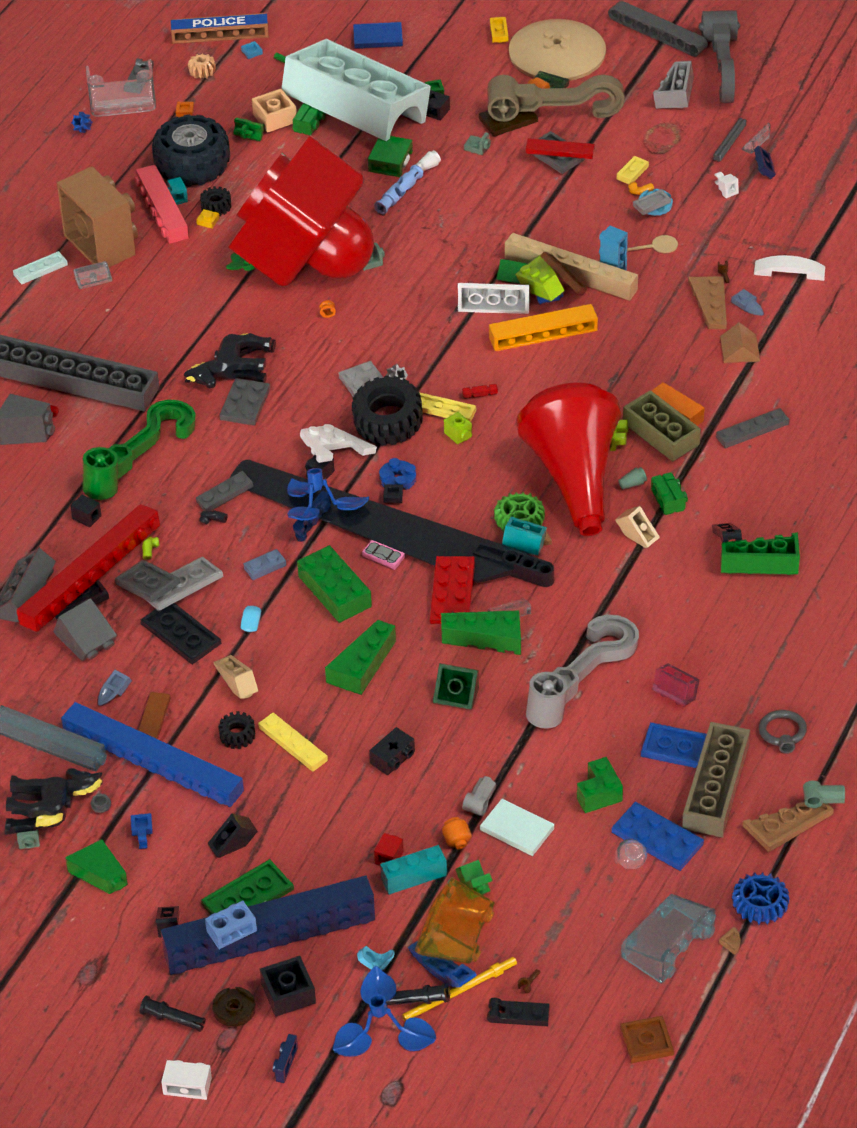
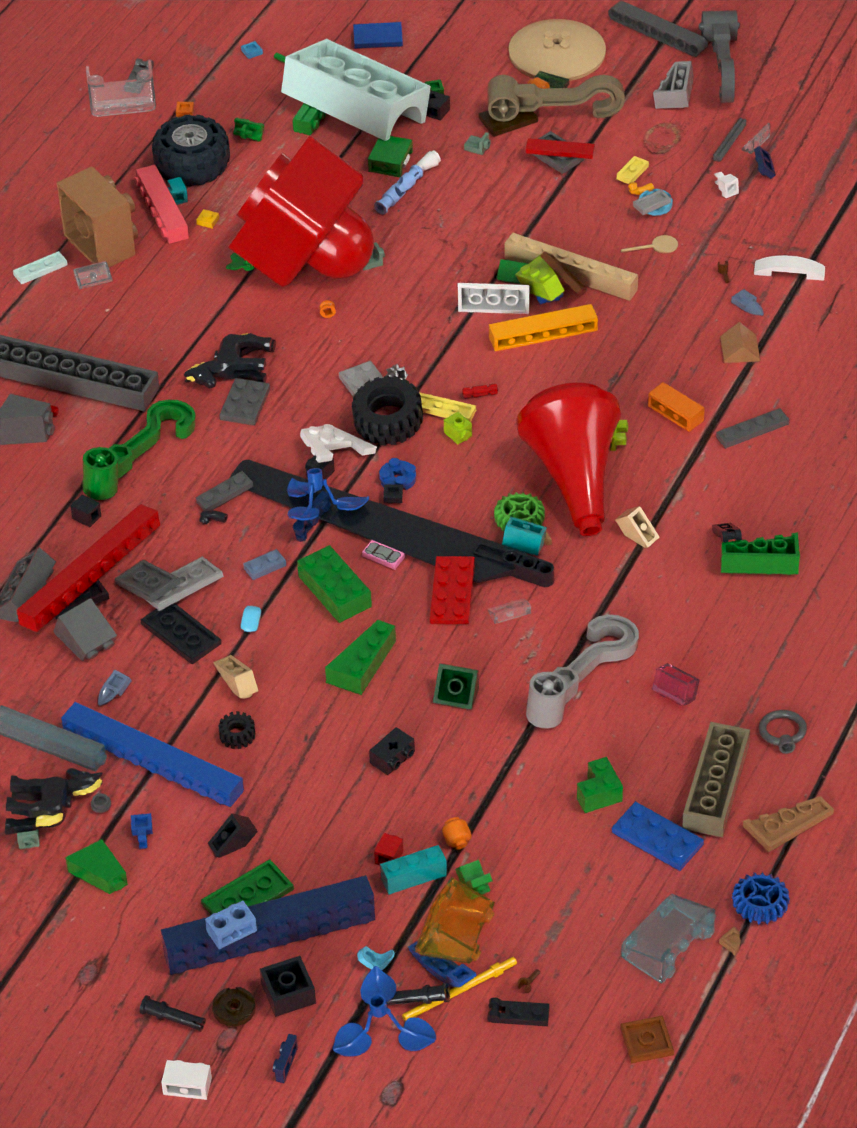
(82, 122): blue gear -> none
(148, 545): lime arm -> none
(154, 714): dark orange tile -> none
(166, 918): black slope -> none
(201, 66): light nougat gear -> none
(219, 28): nougat brick -> none
(222, 197): black tyre -> none
(274, 110): light nougat brick -> none
(293, 742): light yellow plate -> none
(478, 799): light grey piece -> none
(483, 630): green wedge -> none
(499, 29): yellow plate -> none
(517, 827): light aqua tile -> none
(614, 247): dark azure brick -> none
(630, 854): clear hair -> none
(633, 478): sand green cone -> none
(661, 425): olive brick -> none
(669, 493): green brick -> none
(673, 745): blue tile -> none
(711, 300): medium nougat wing -> none
(817, 794): sand green piece -> none

